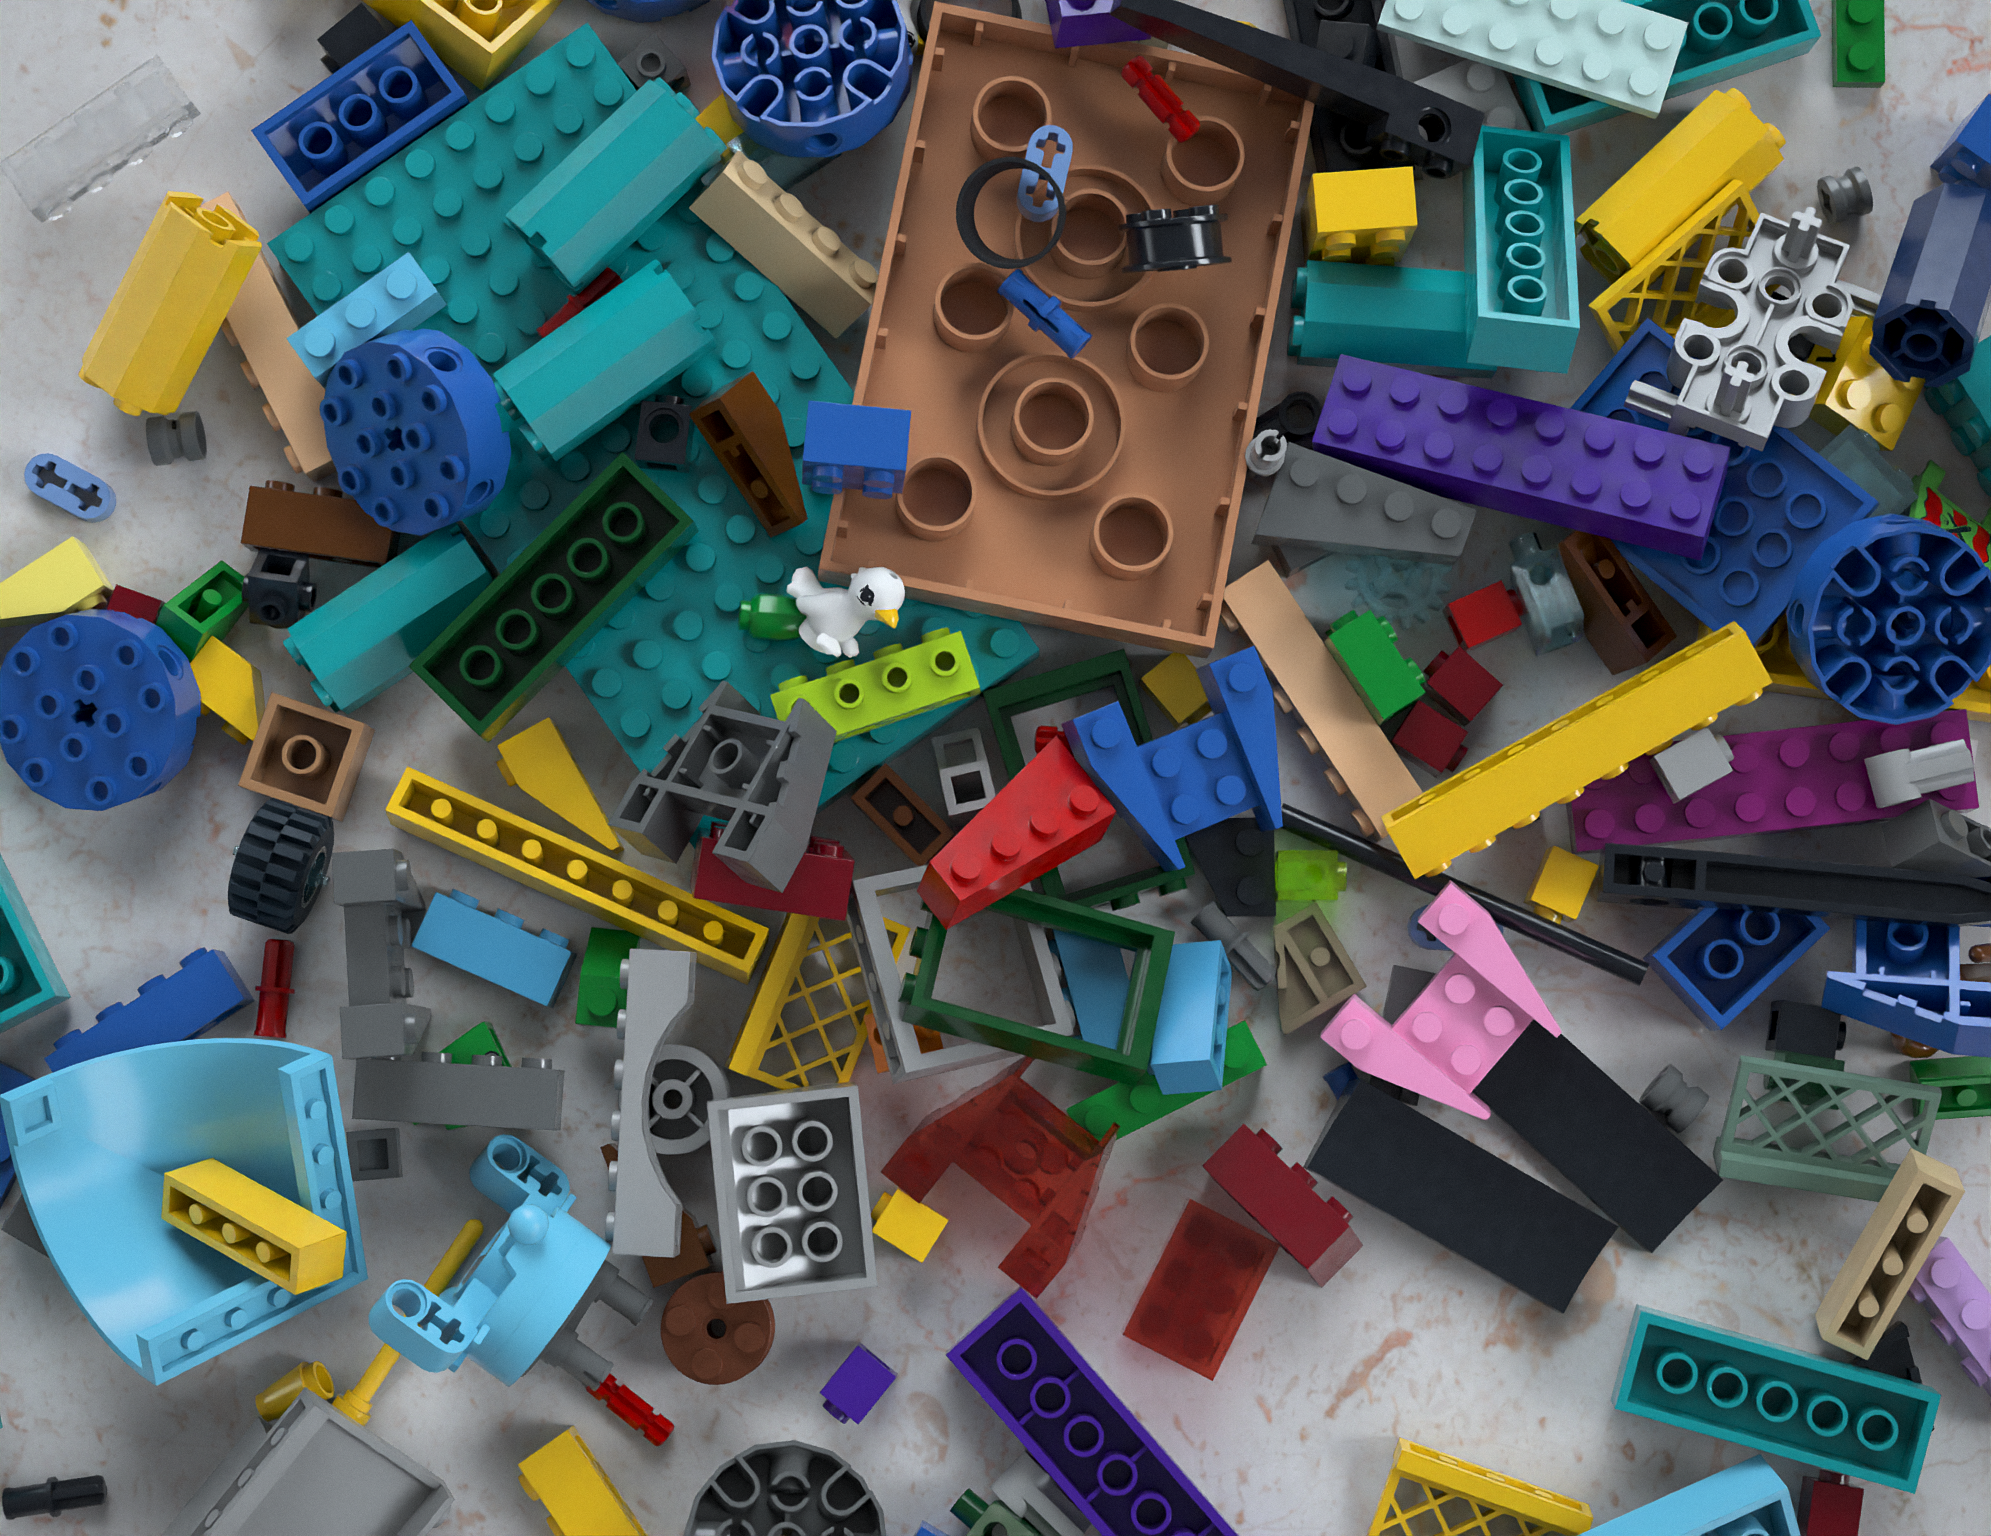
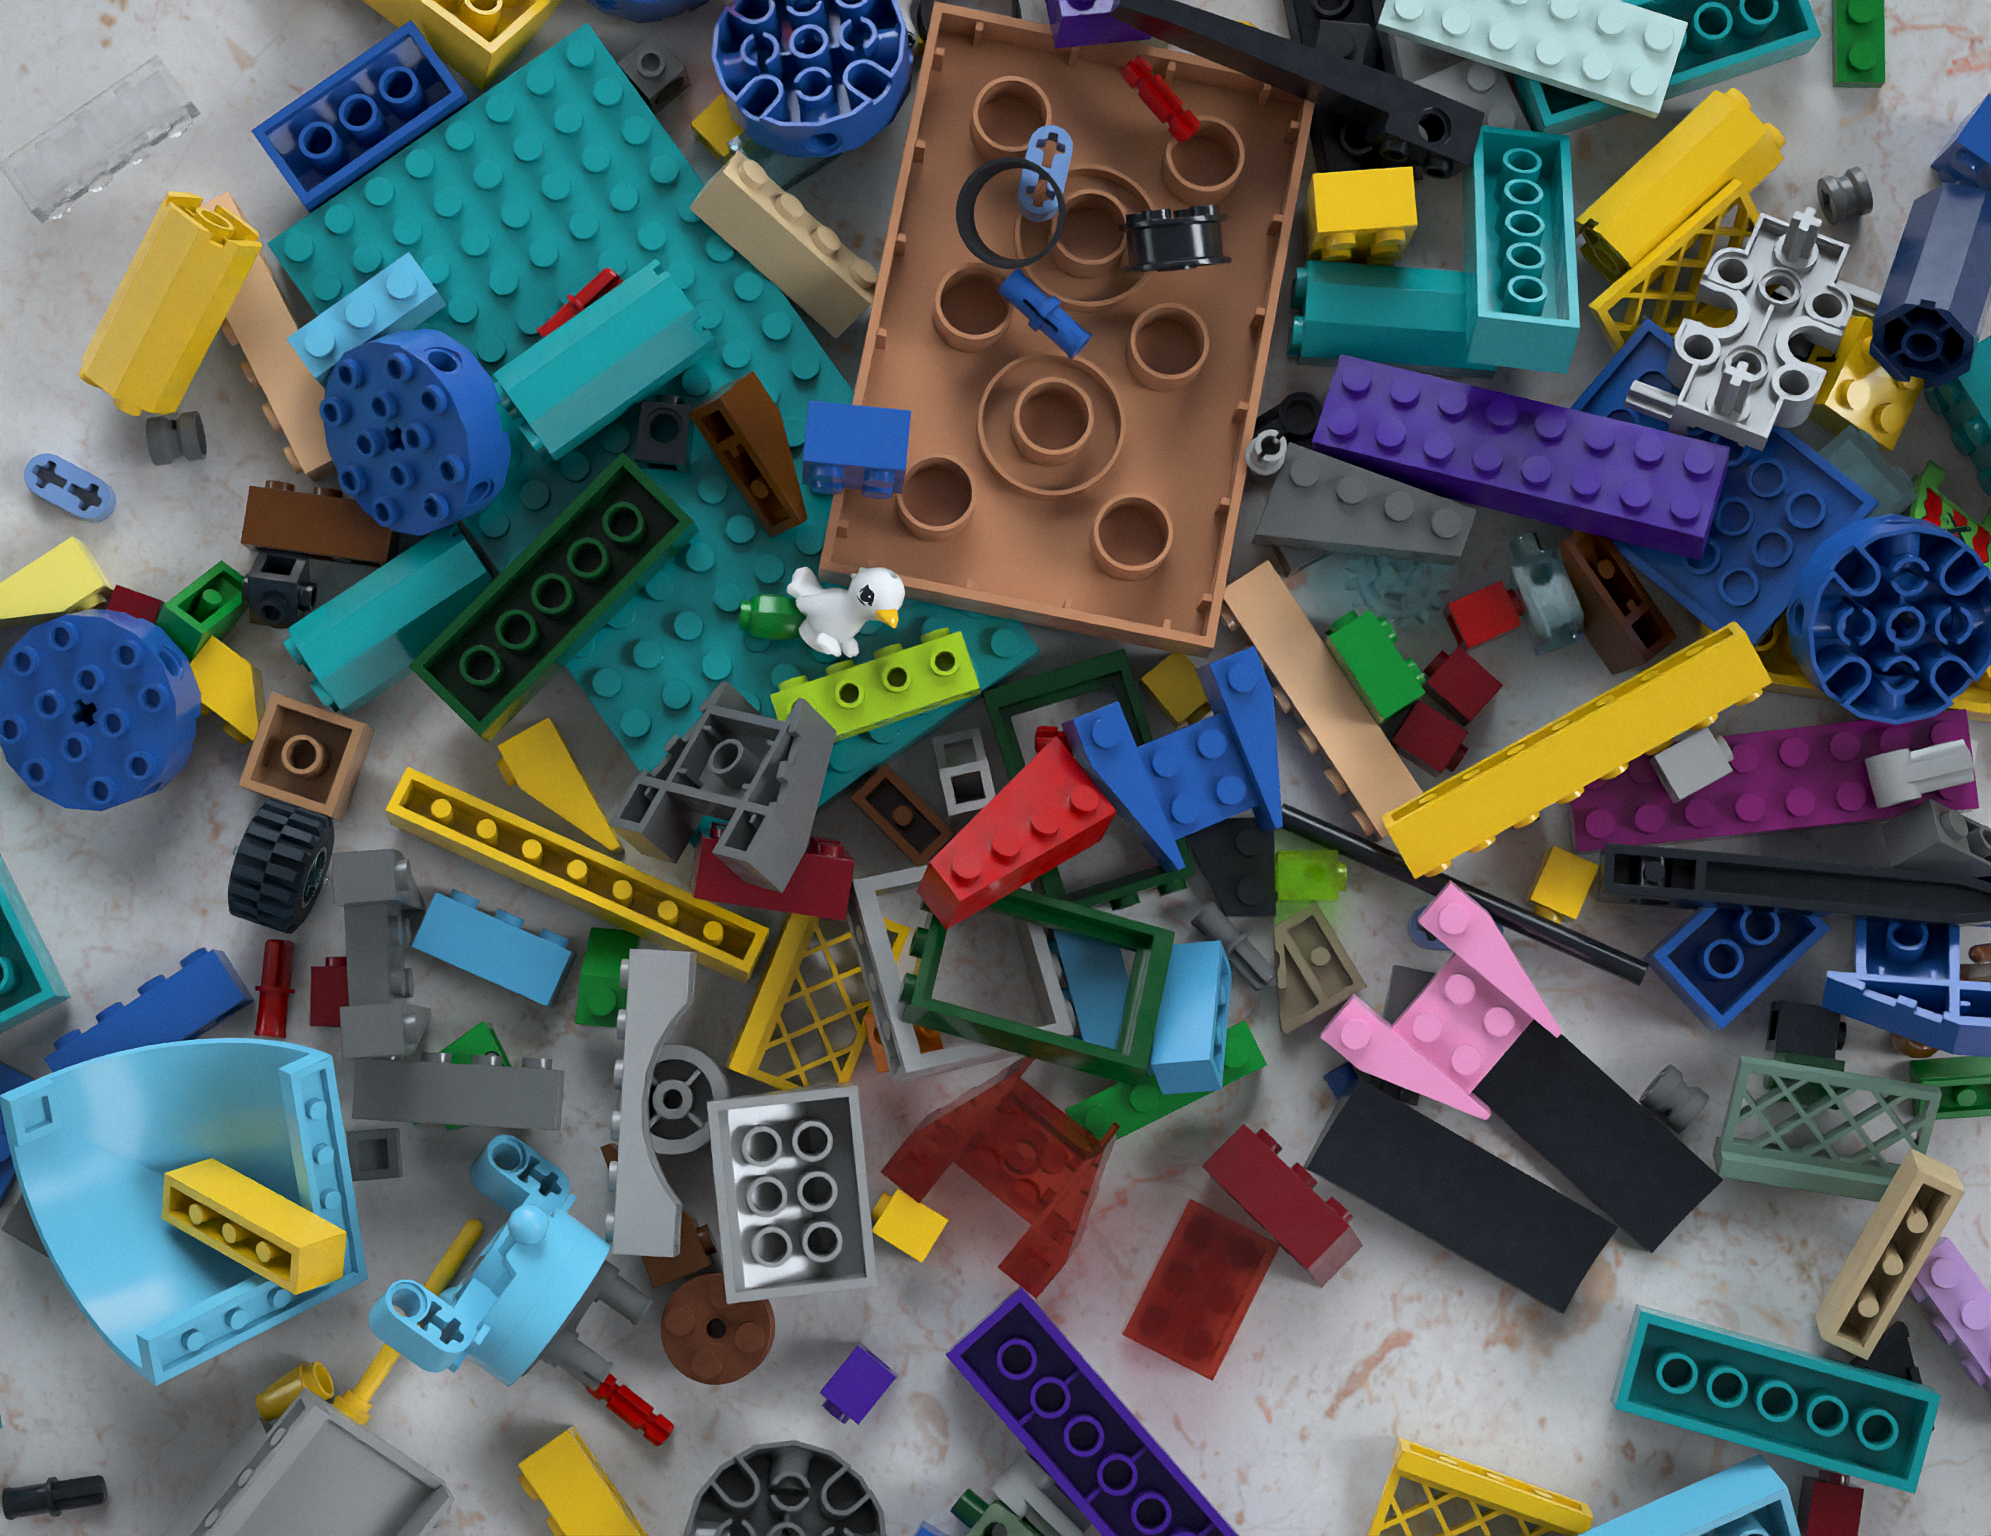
(328, 992): none -> dark red brick
(350, 38): black brick -> none
(616, 184): teal brick -> none

